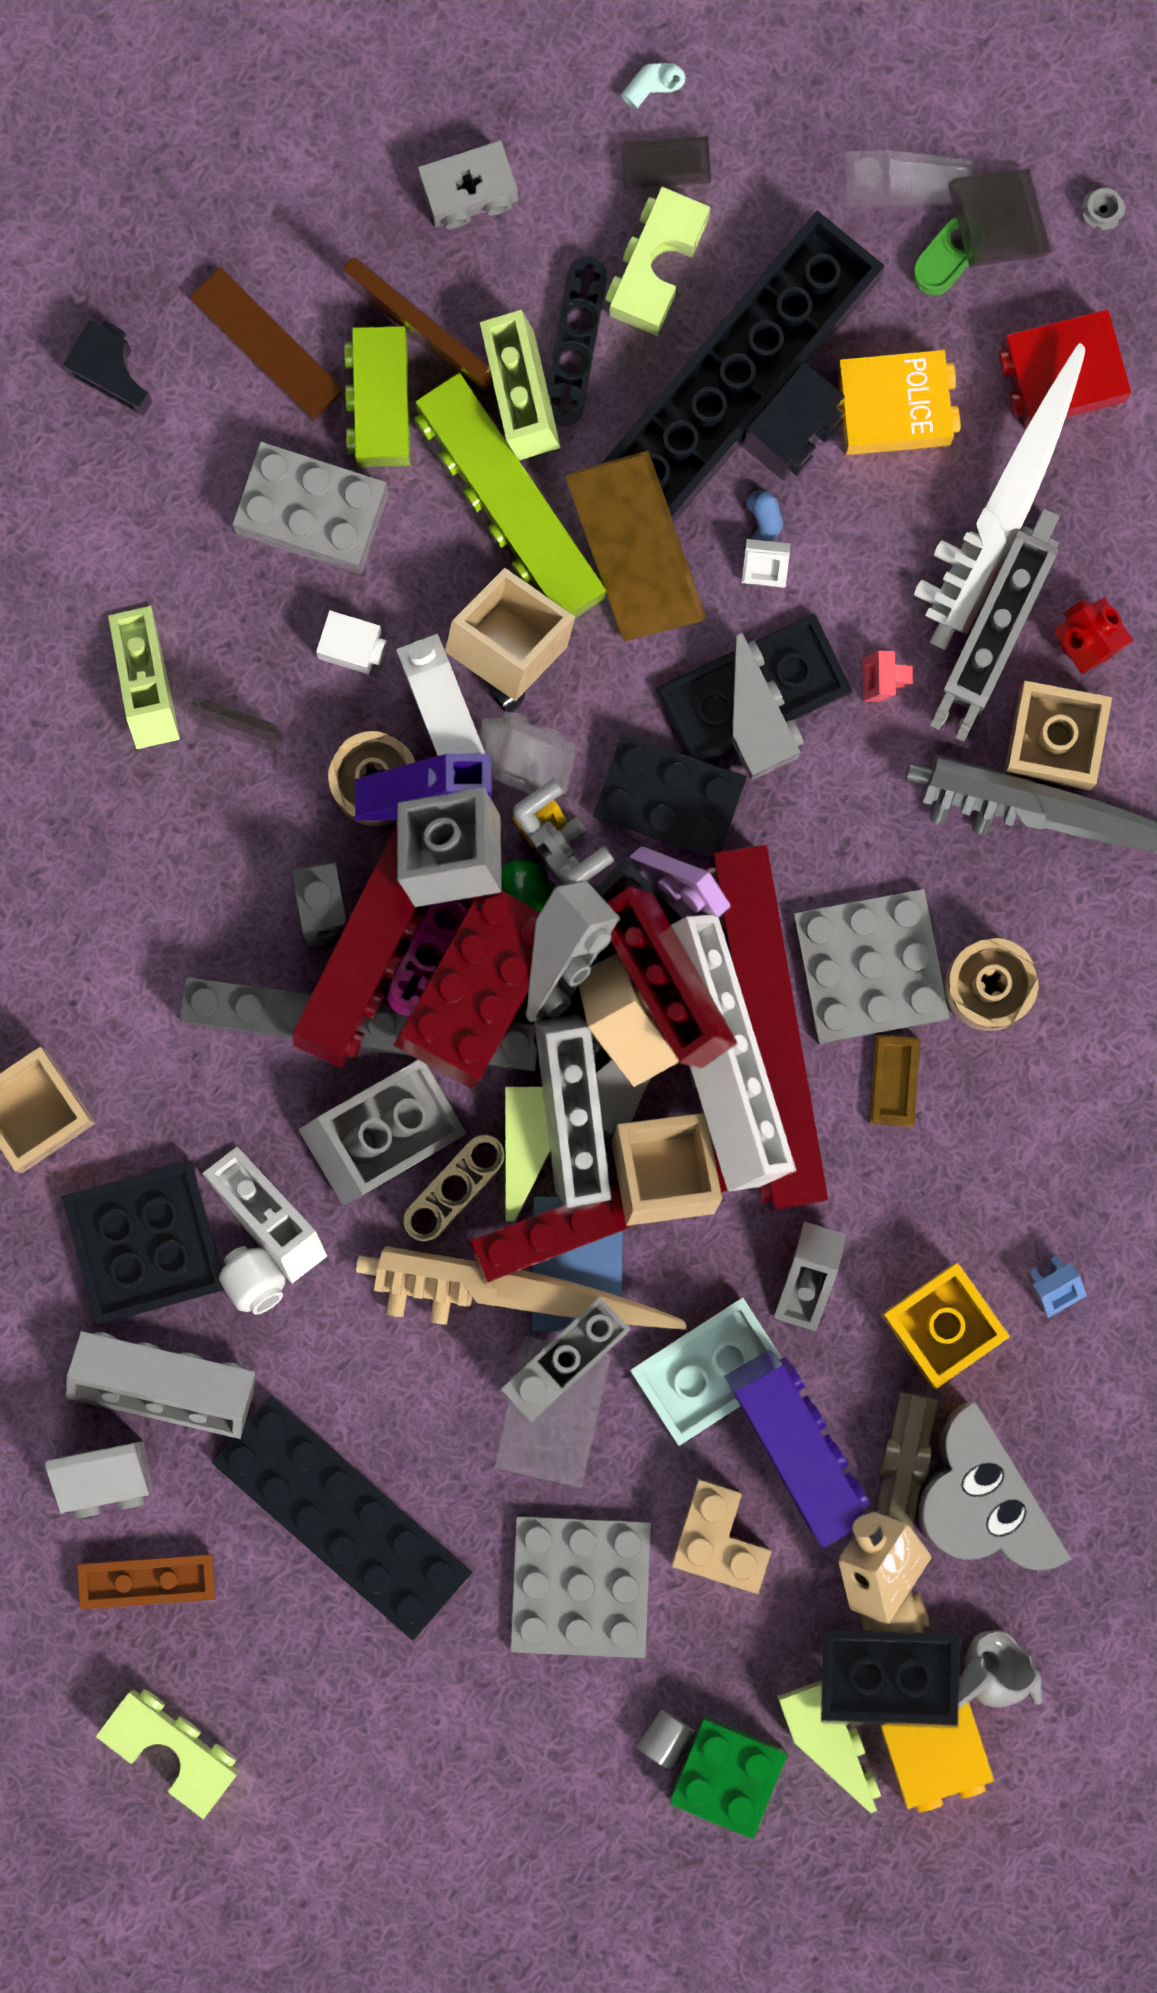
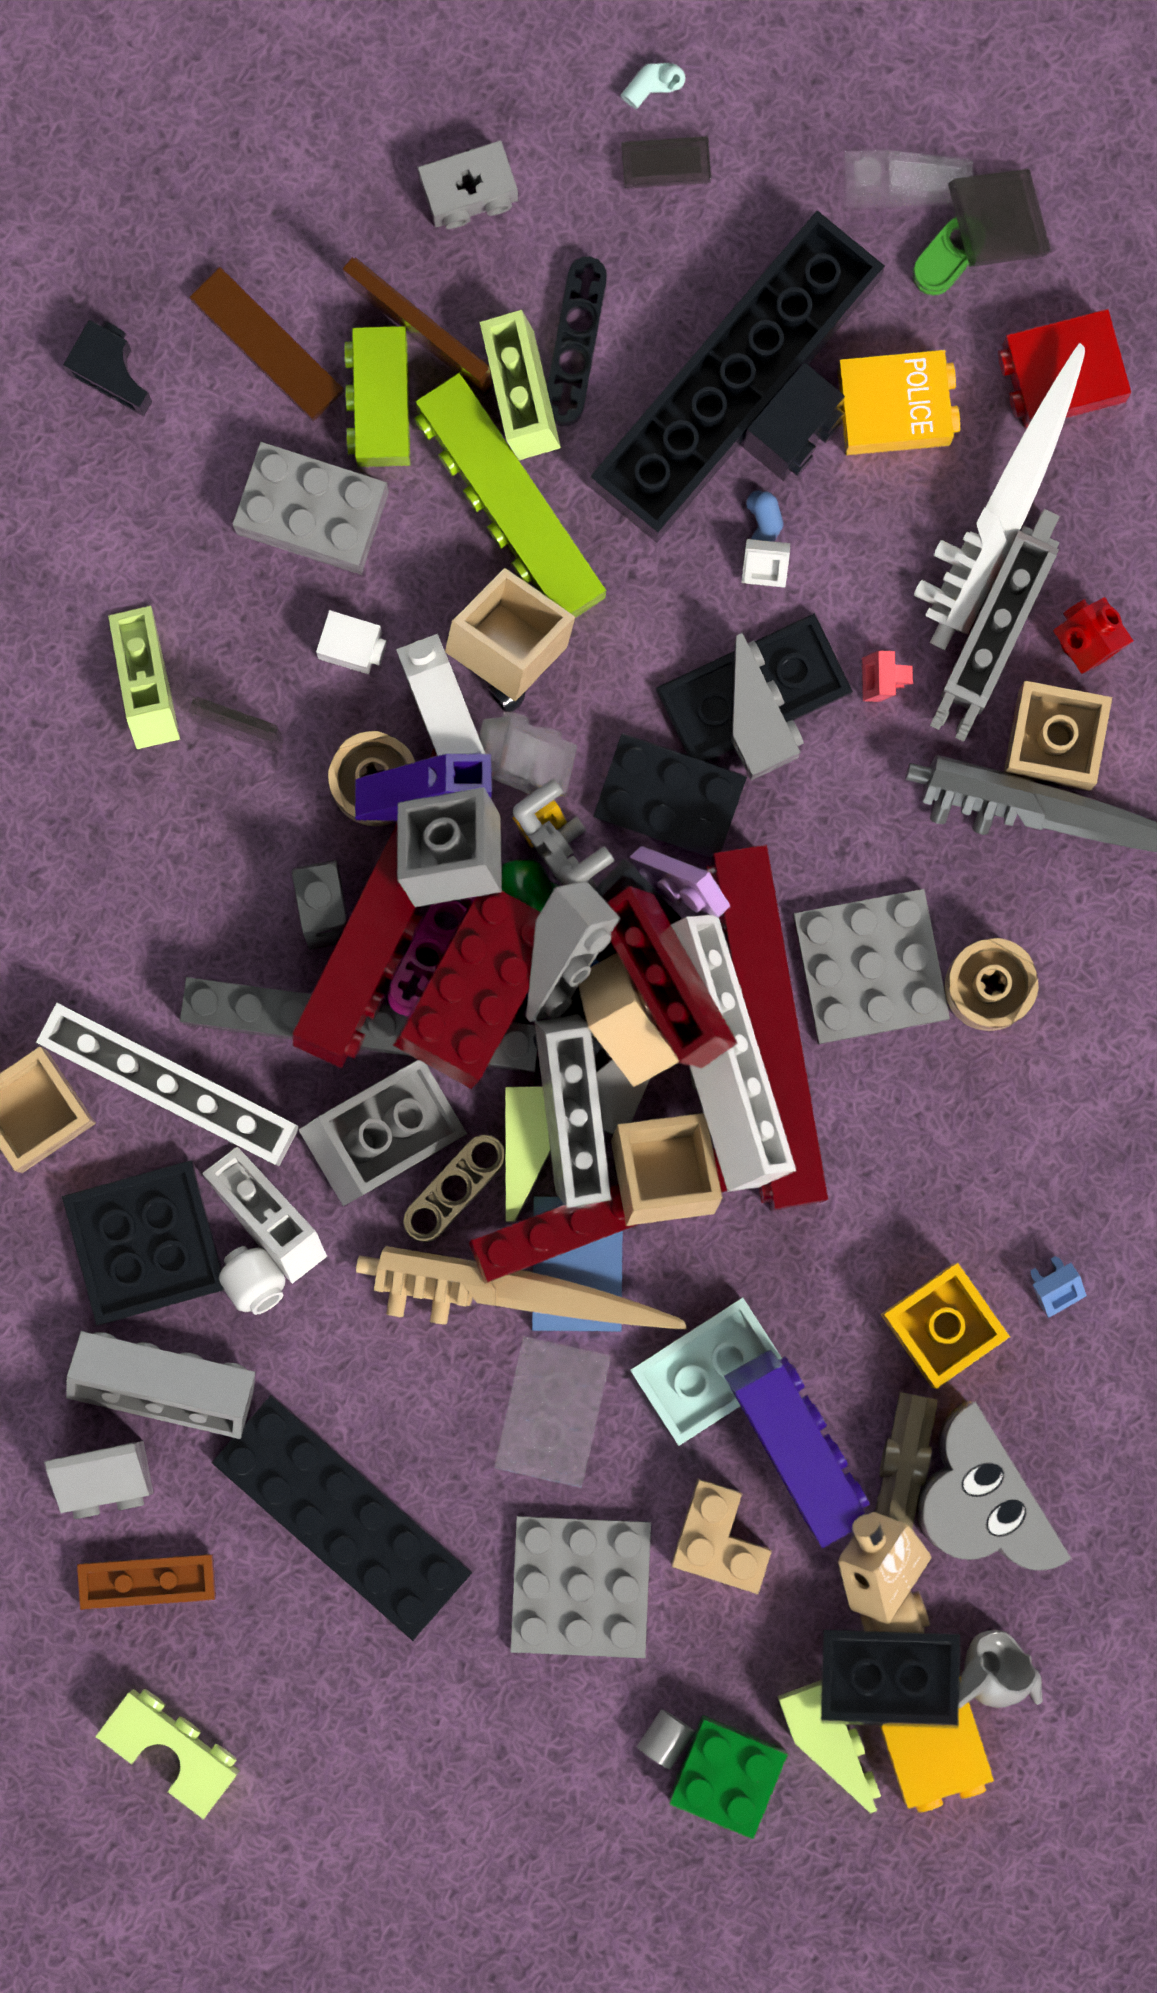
(167, 1084): none -> white brick
(564, 1360): light grey slope -> none
(635, 546): pearl gold tile -> none
(670, 225): yellowish green arch -> none
(810, 1276): light grey slope -> none
(894, 1080): pearl gold tile -> none
(1107, 198): light grey plate -> none

